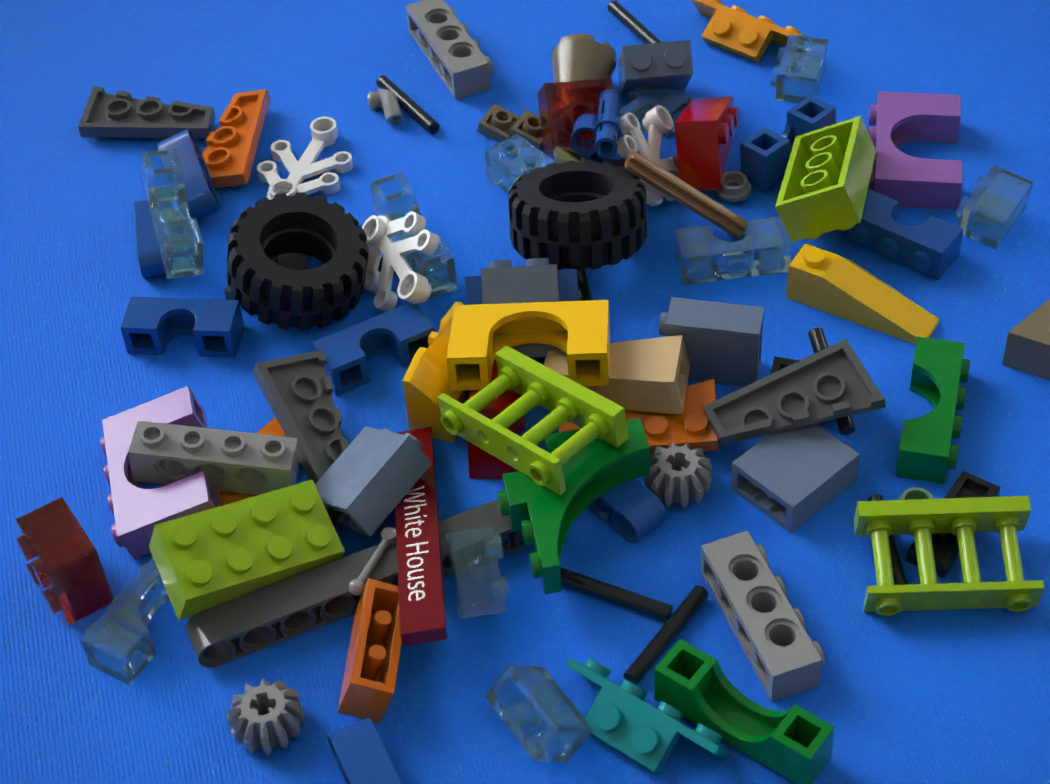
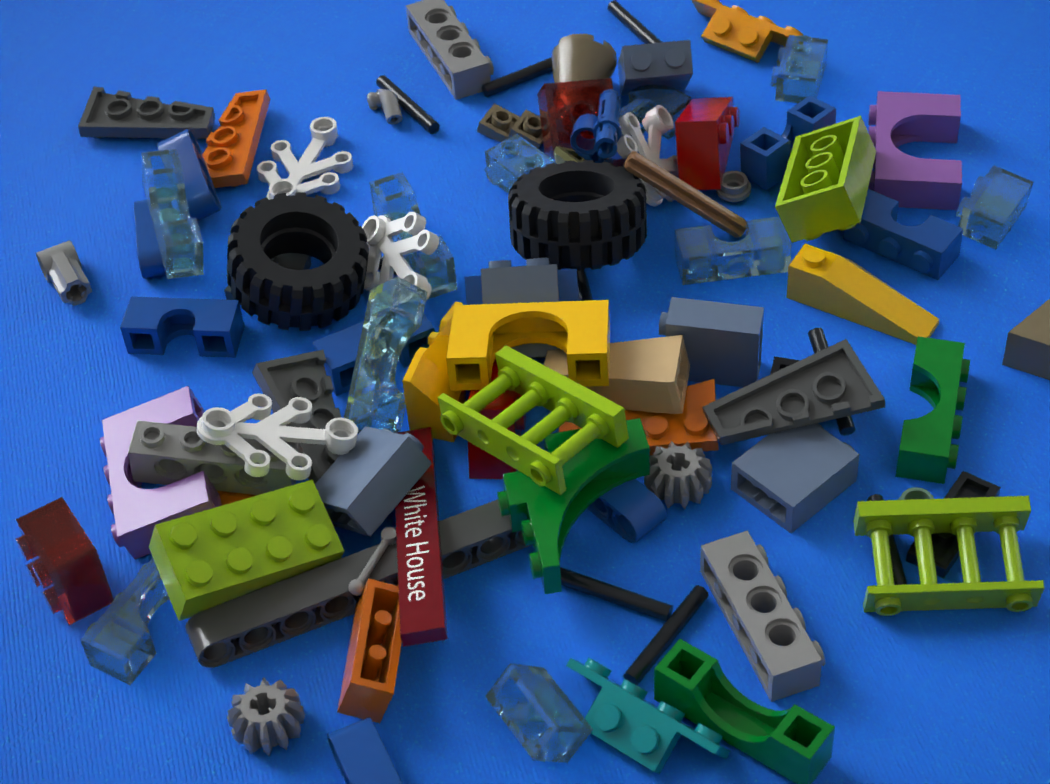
(65, 271): none -> light grey piece
(227, 427): none -> white plant
(390, 320): none -> clear light blue arch
(476, 572): clear light blue brick -> none
(517, 77): none -> black bar

